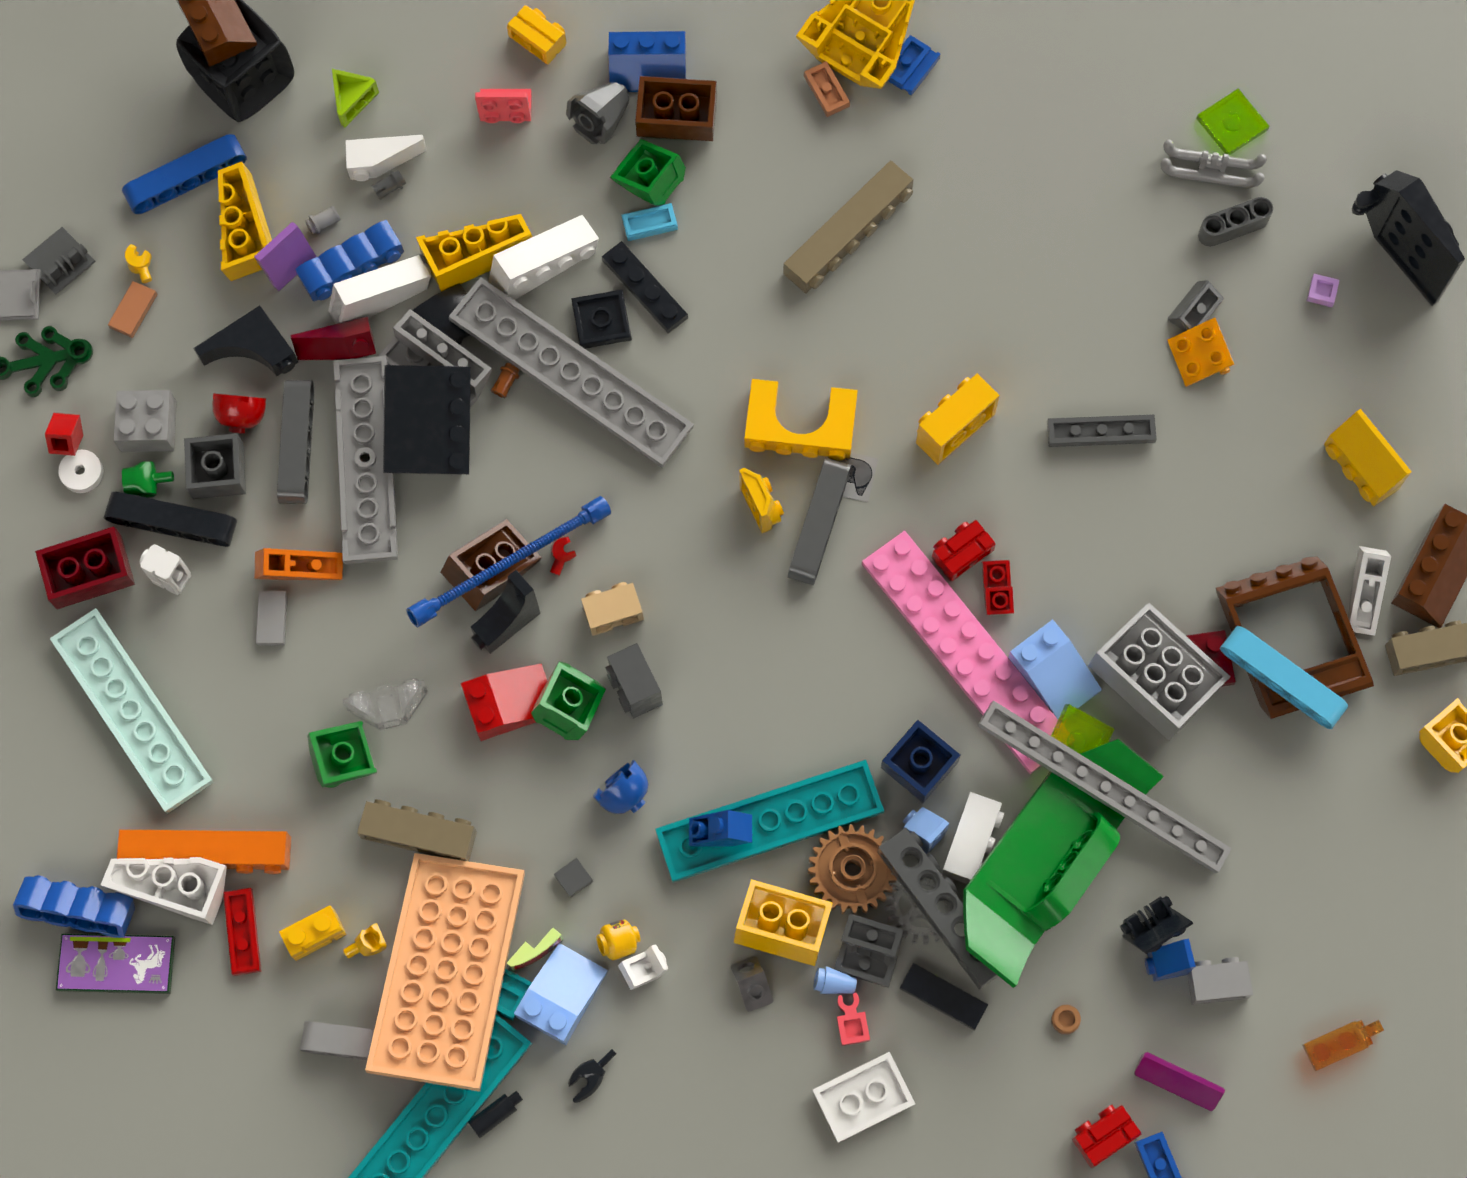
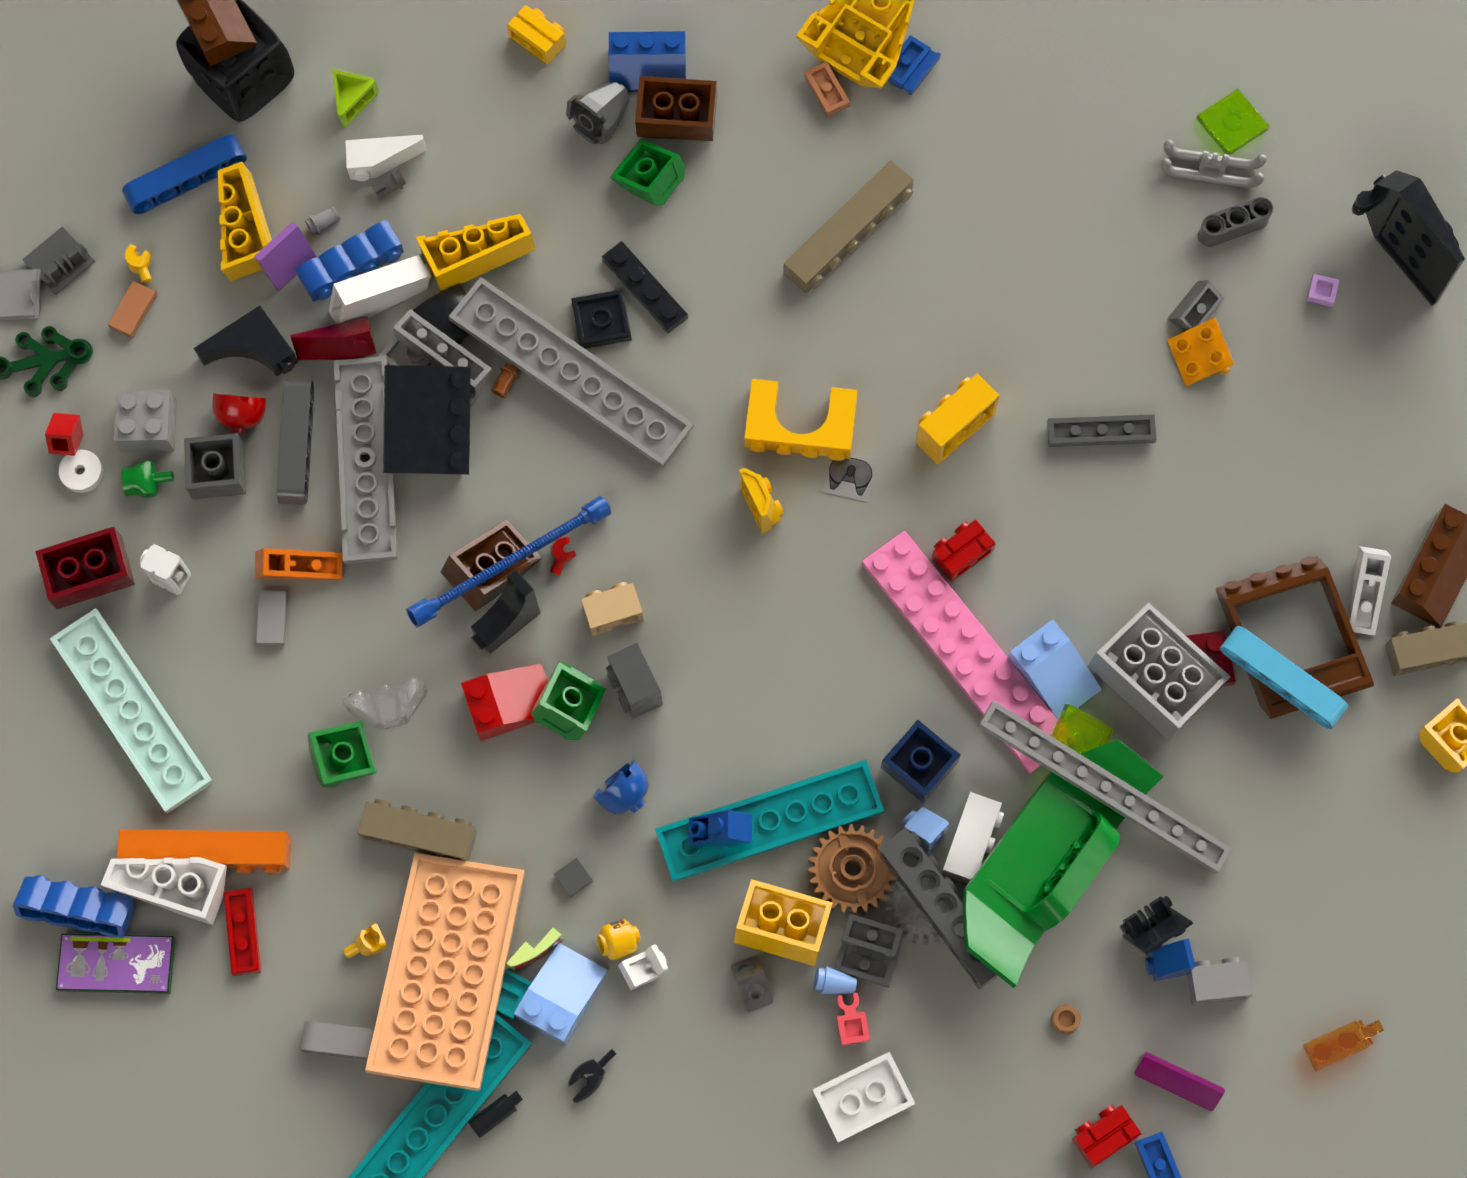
(170, 519): black beam -> none
(312, 933): yellow brick -> none
(504, 105): coral bracket -> none
(542, 257): white wedge -> none
(649, 222): medium azure tile -> none
(819, 521): dark grey beam -> none
(943, 996): black tile -> none
(997, 587): red slope -> none
(1367, 458): yellow slope -> none

